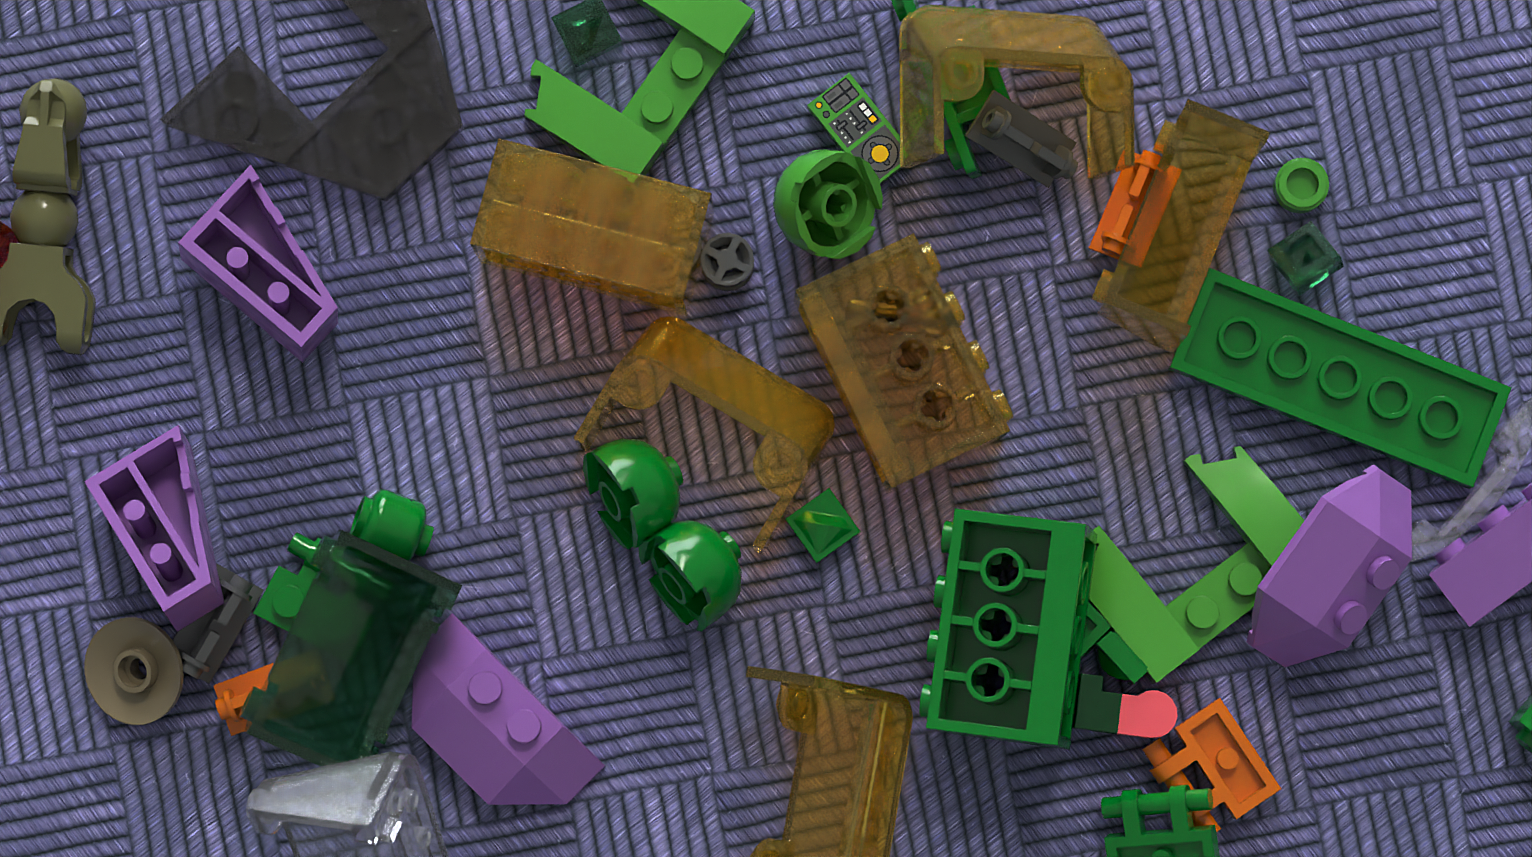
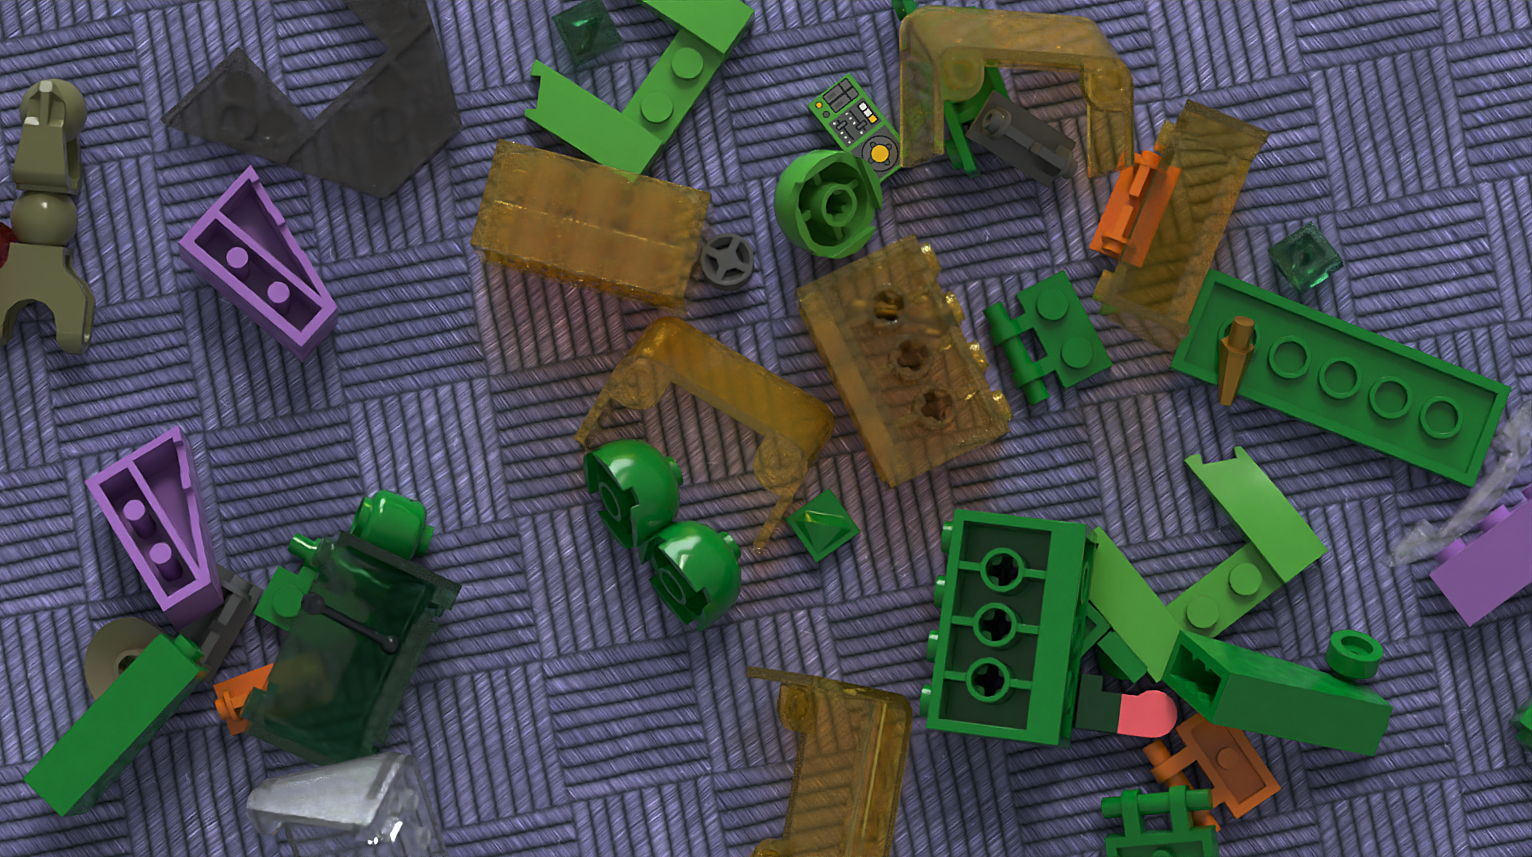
(118, 725): none -> green slope
(315, 604): none -> black hinge
(494, 725): medium lavender wedge -> none
(1060, 328): none -> green plate
(1234, 359): none -> pearl gold bar
(1275, 696): none -> green slope
(1301, 185): bright green tile -> none
(1334, 570): medium lavender wedge -> none
(1353, 655): none -> green tile

